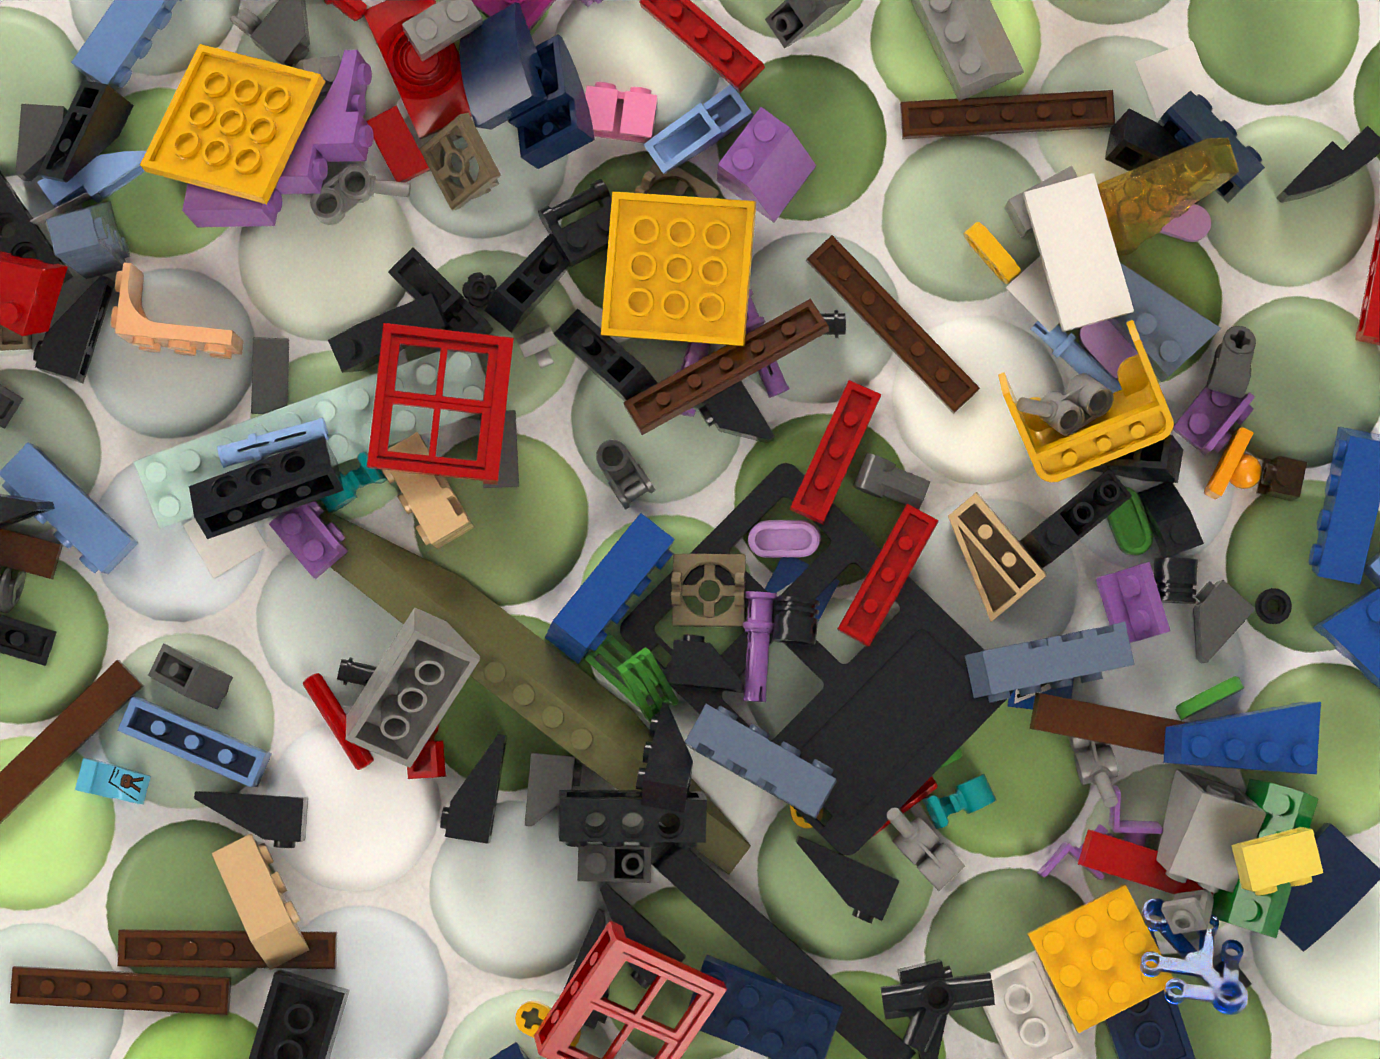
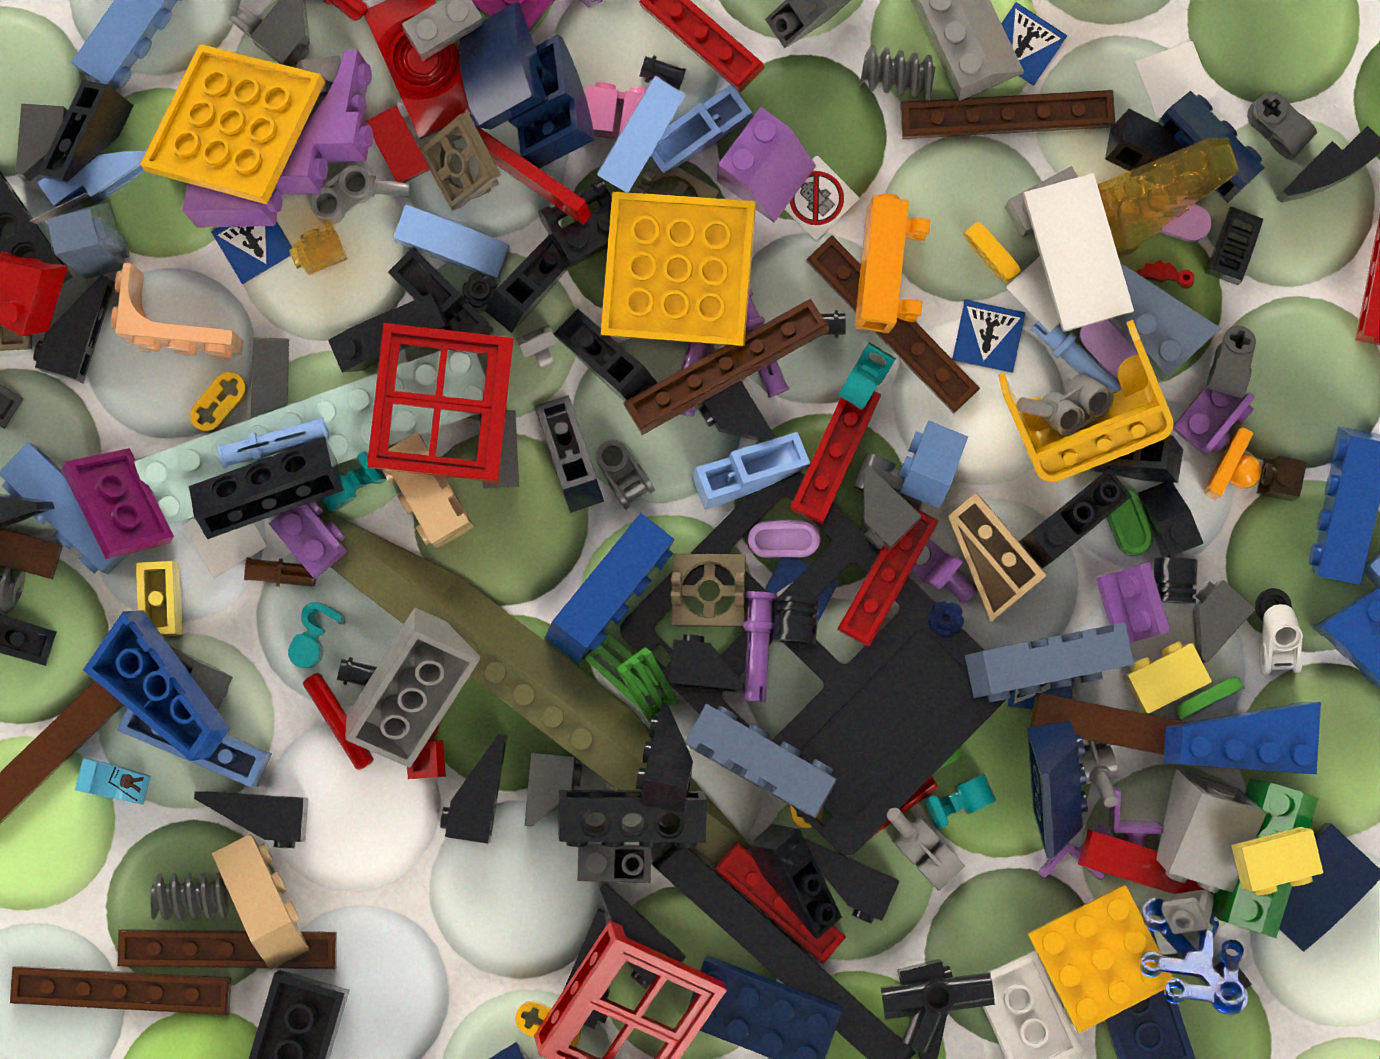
(117, 503): none -> magenta plate
(155, 685): none -> blue wedge
(160, 595): none -> light yellow brick
(189, 896): none -> dark grey piece
(212, 396): none -> yellow beam
(252, 248): none -> blue sticker
(277, 572): none -> reddish brown axle
(305, 648): none -> teal leg
(318, 249): none -> clear yellow brick
(450, 242): none -> light blue slope
(536, 179): none -> red tile
(569, 454): none -> black slope
(641, 134): none -> light blue slope
(669, 73): none -> black pin
(743, 873): none -> red tile
(750, 470): none -> light blue slope
(795, 877): none -> black slope
(821, 200): none -> sticker
(865, 377): none -> teal leg
(882, 263): none -> light orange brick
(885, 512): none -> dark grey slope
(898, 72): none -> dark grey piece
(933, 463): none -> medium blue brick
(936, 621): none -> clear blue plate
(942, 571): none -> medium lavender bracket
(988, 336): none -> blue sticker
(1032, 40): none -> sticker
(1056, 783): none -> dark blue slope
(1163, 272): none -> red piece
(1167, 677): none -> light yellow brick
(1226, 272): none -> black slope
(1280, 640): none -> white piece
(1284, 127): none -> dark grey piece

